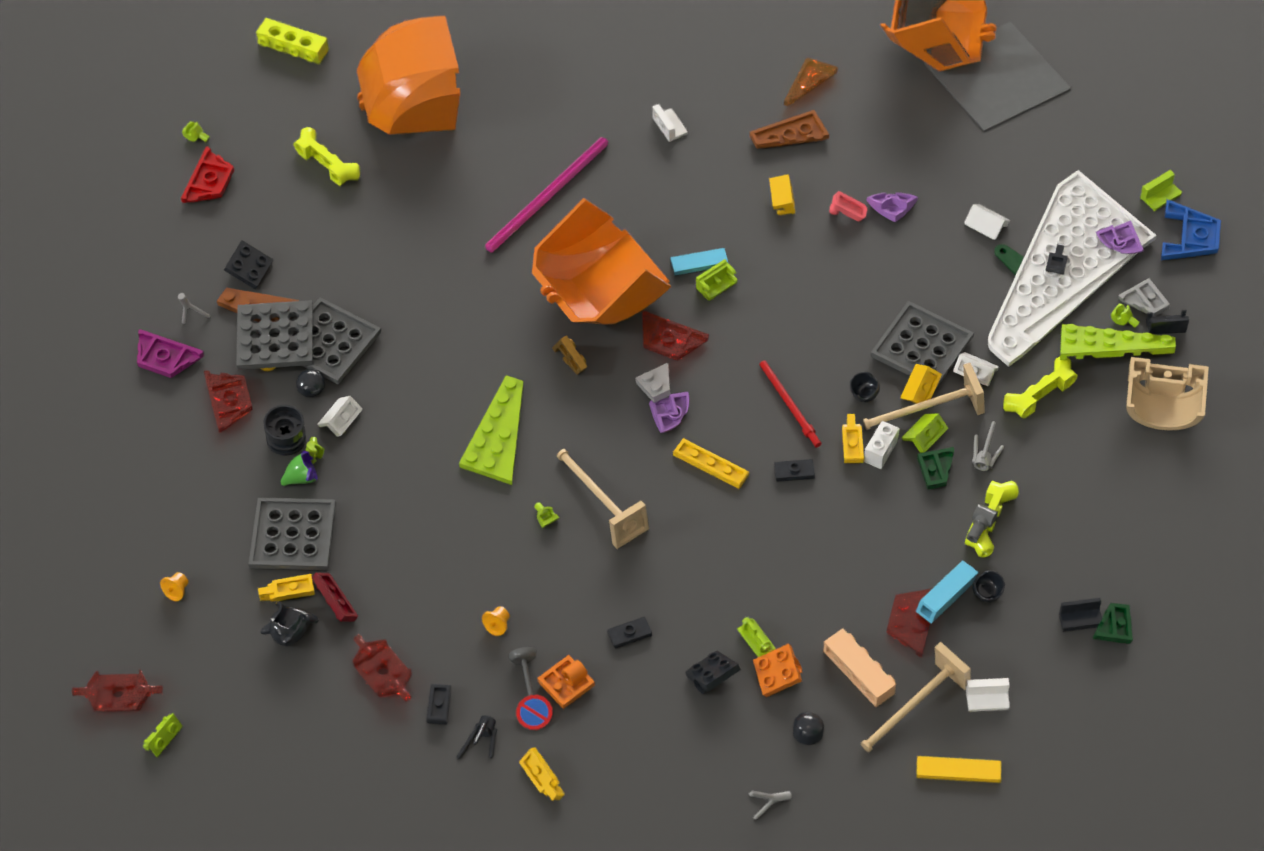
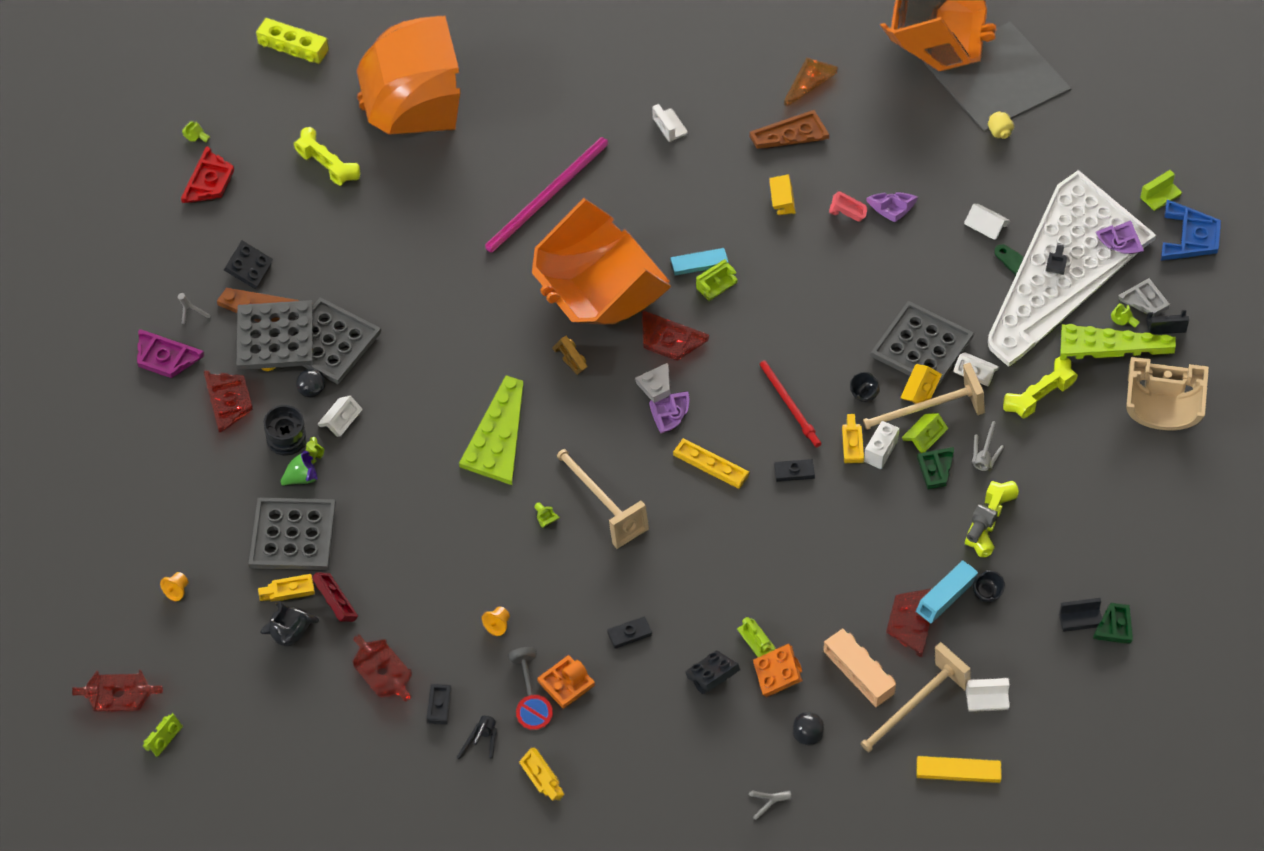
(1000, 125): none -> light yellow head

